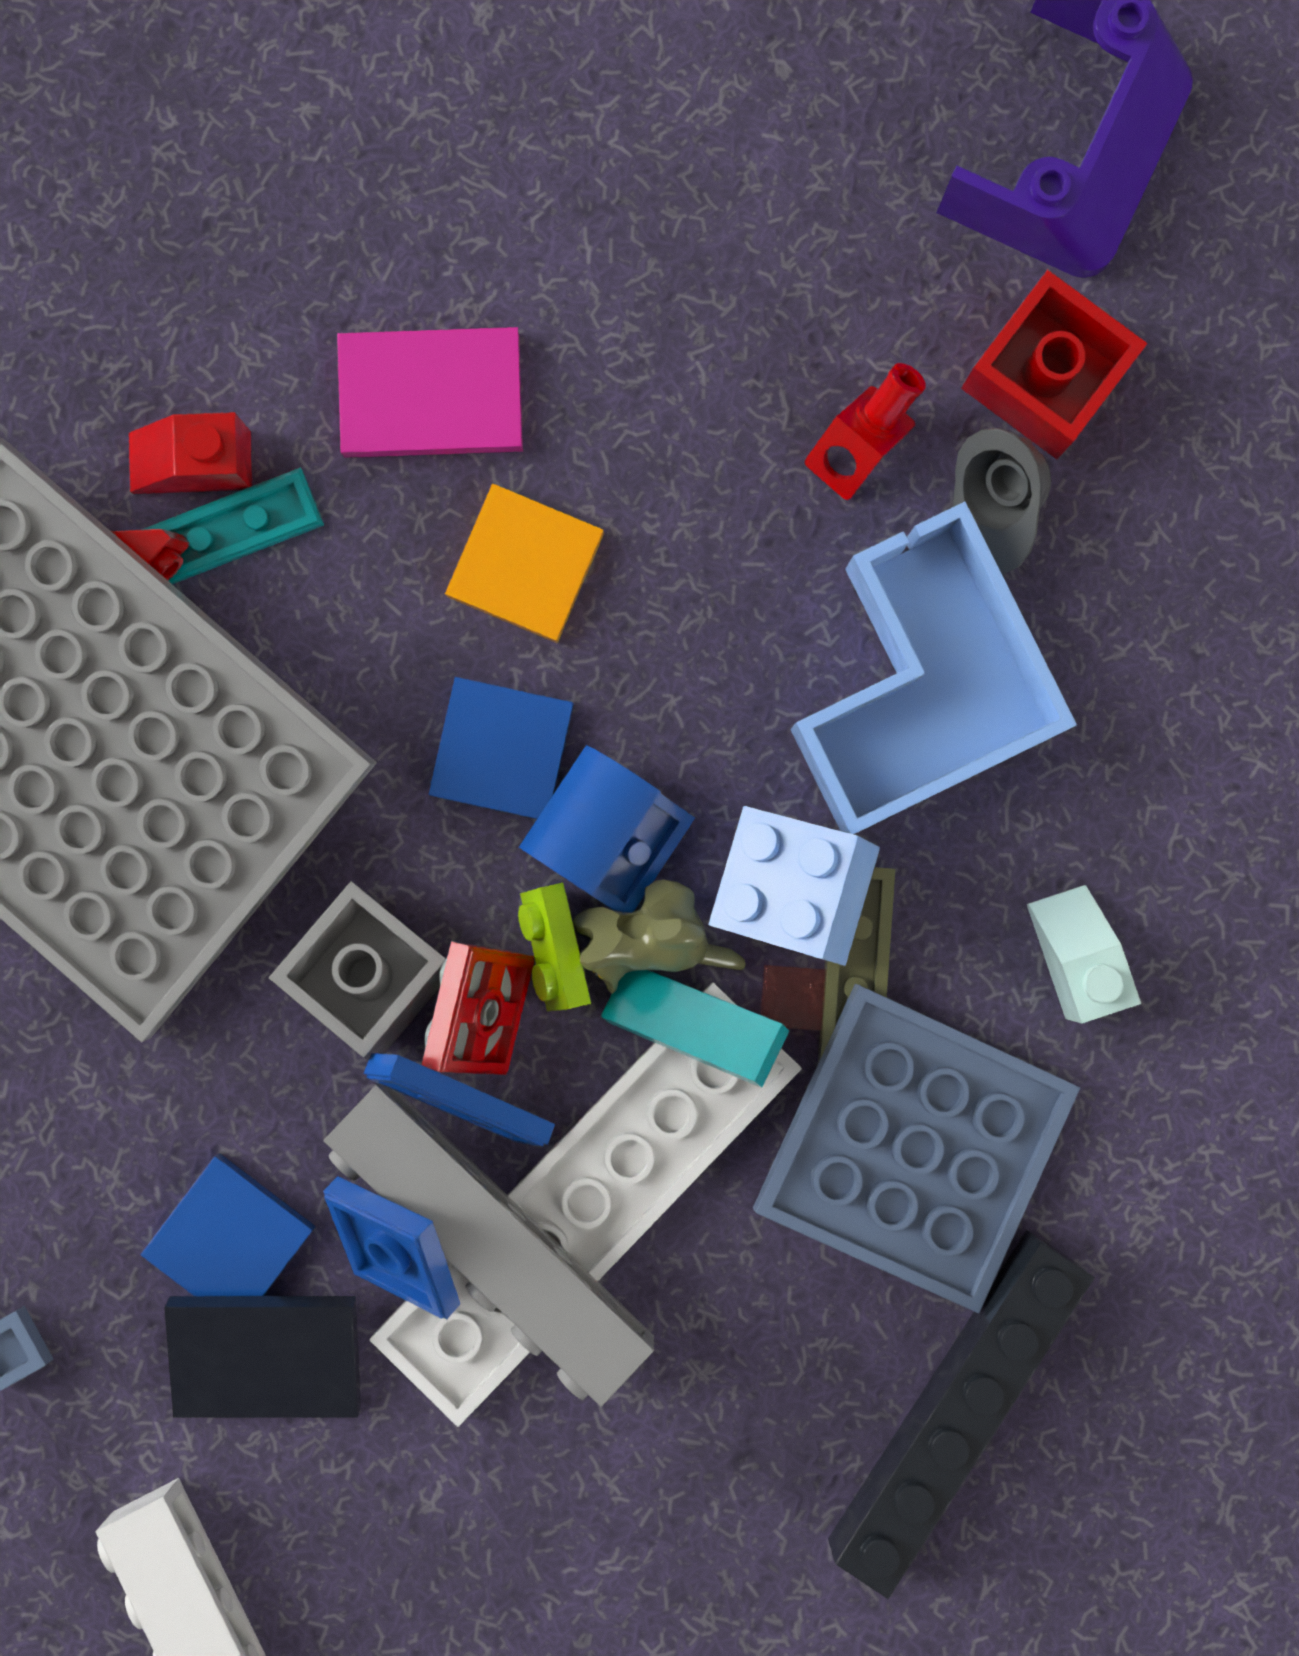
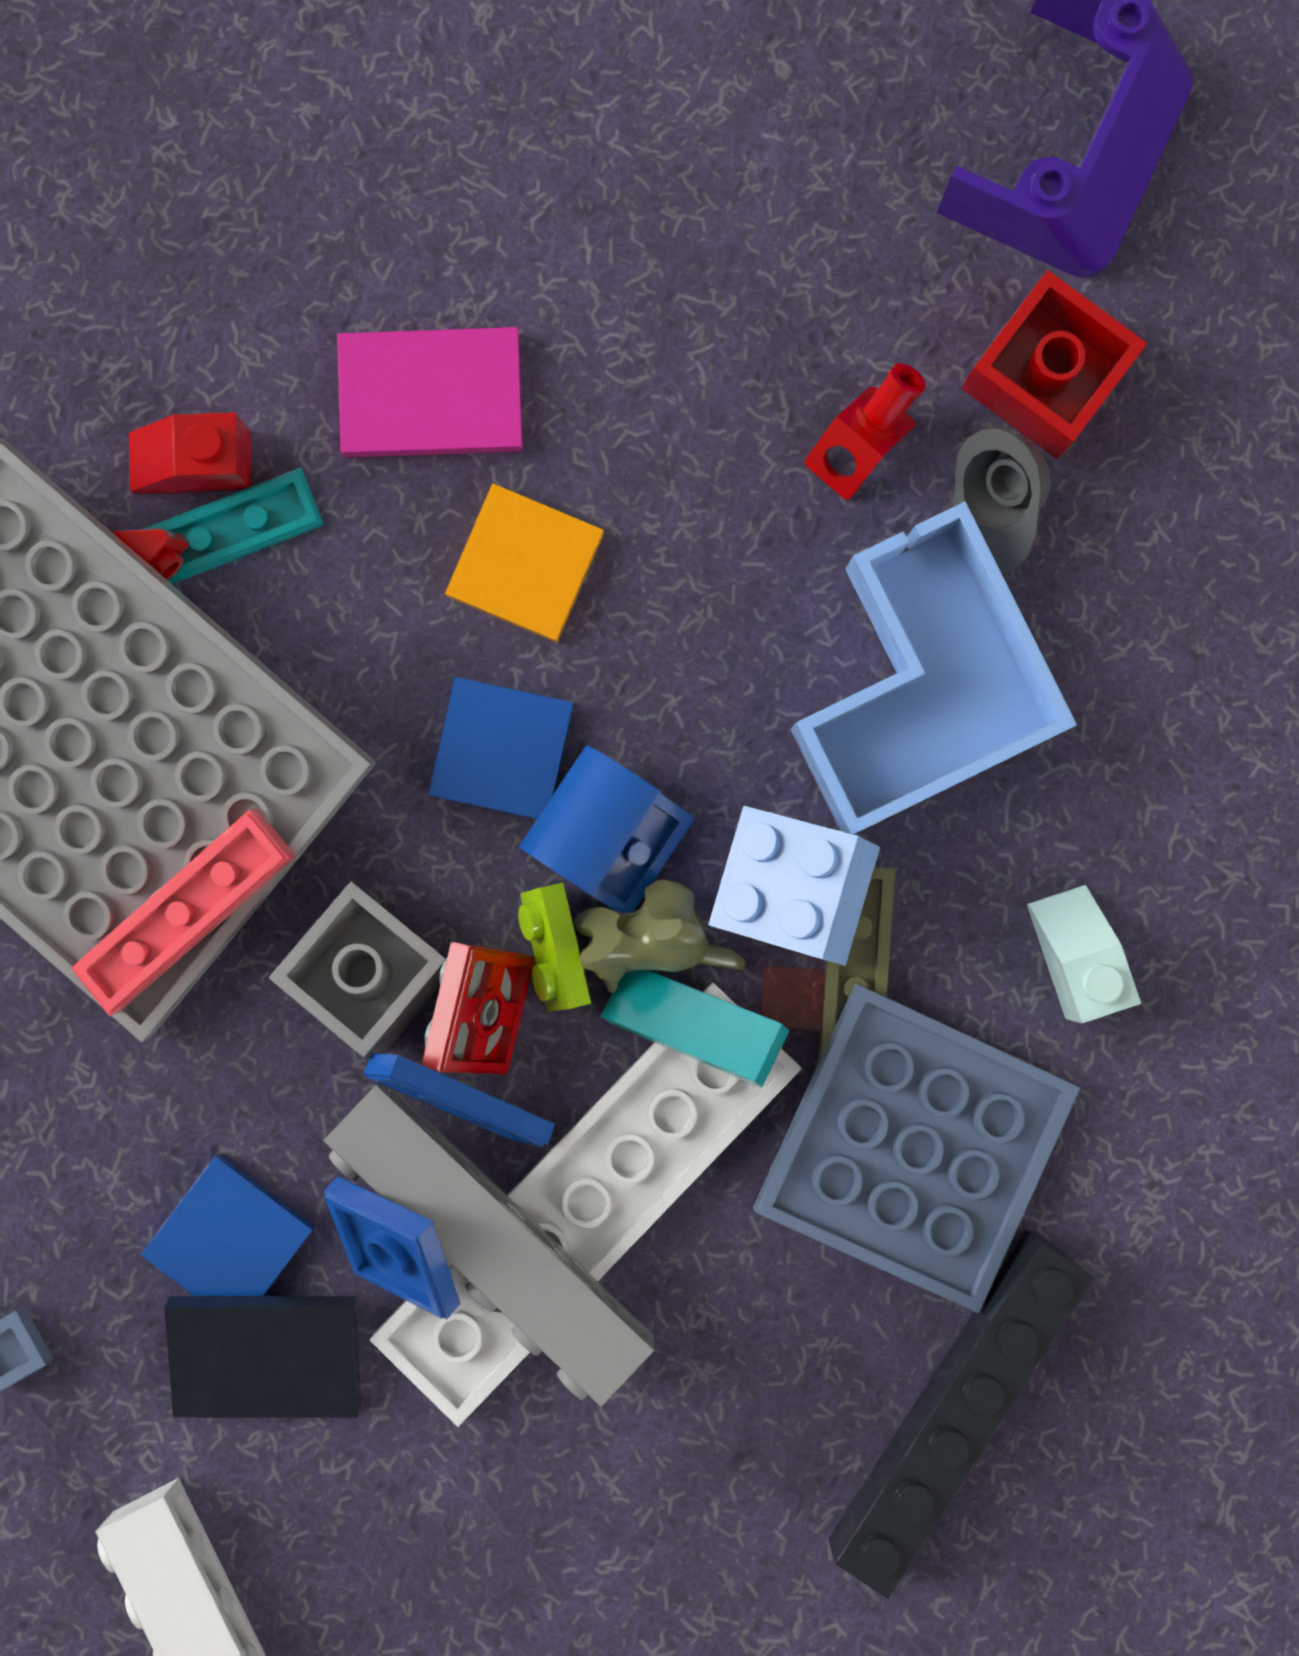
(183, 911): none -> coral tile

